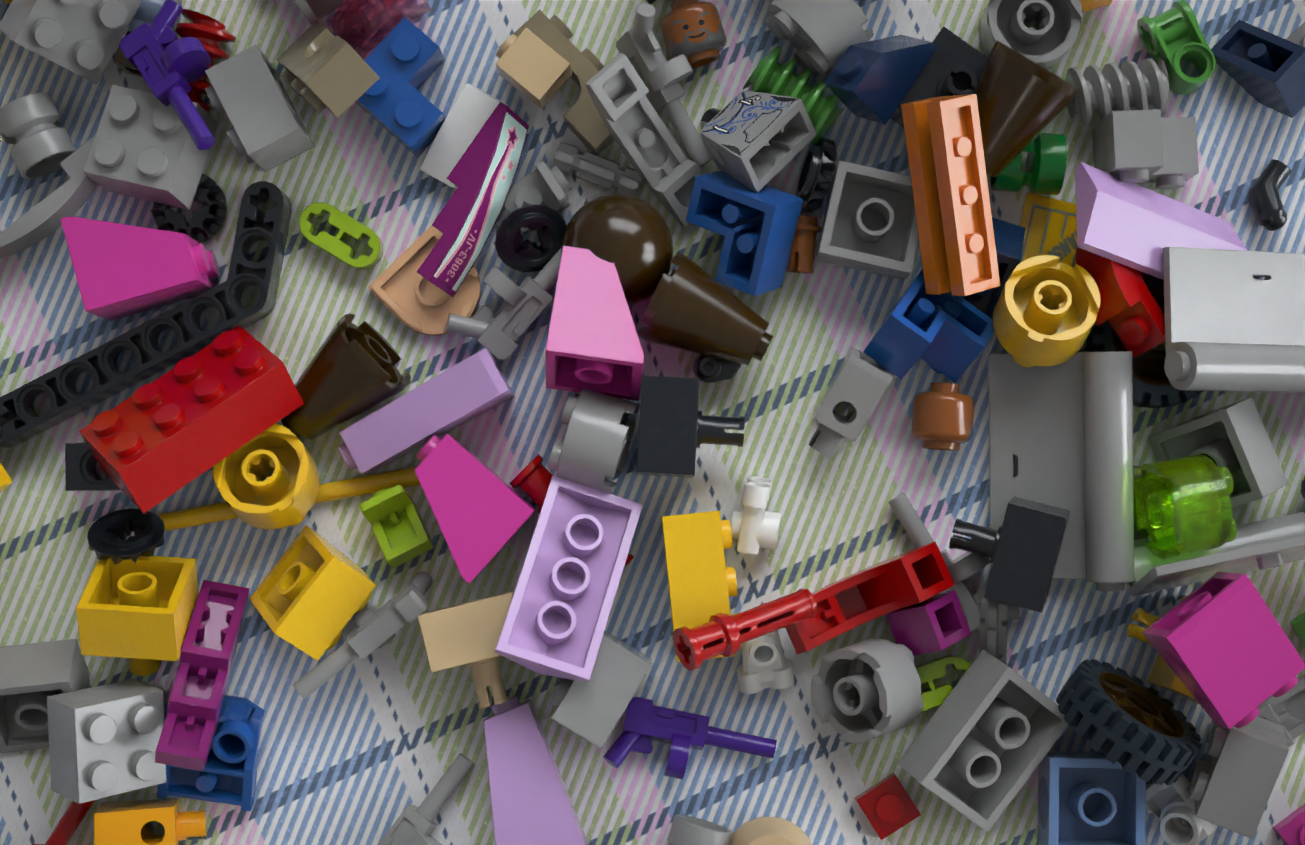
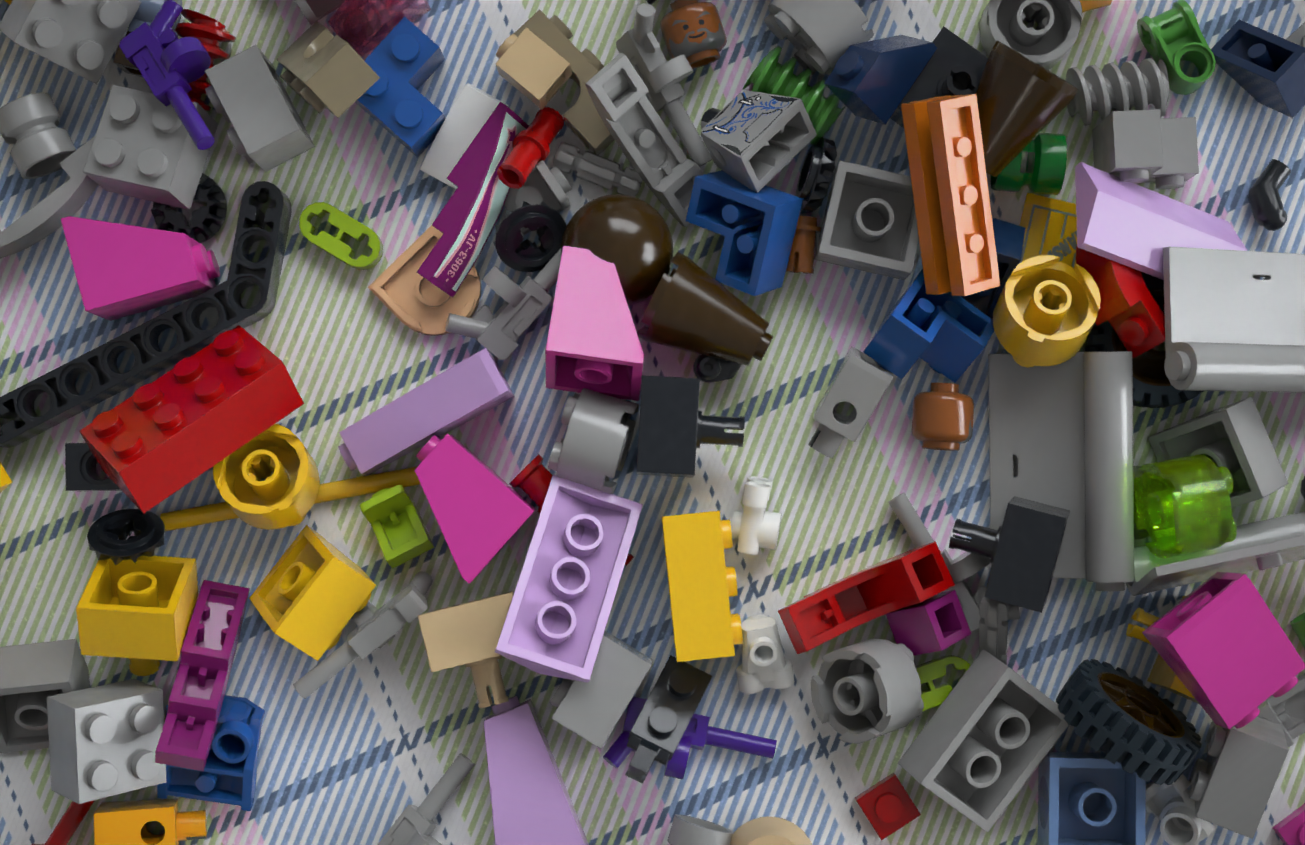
(345, 378): dark brown cone -> none
(530, 147): none -> red pin
(665, 716): none -> black hinge
(726, 633): red pin -> none

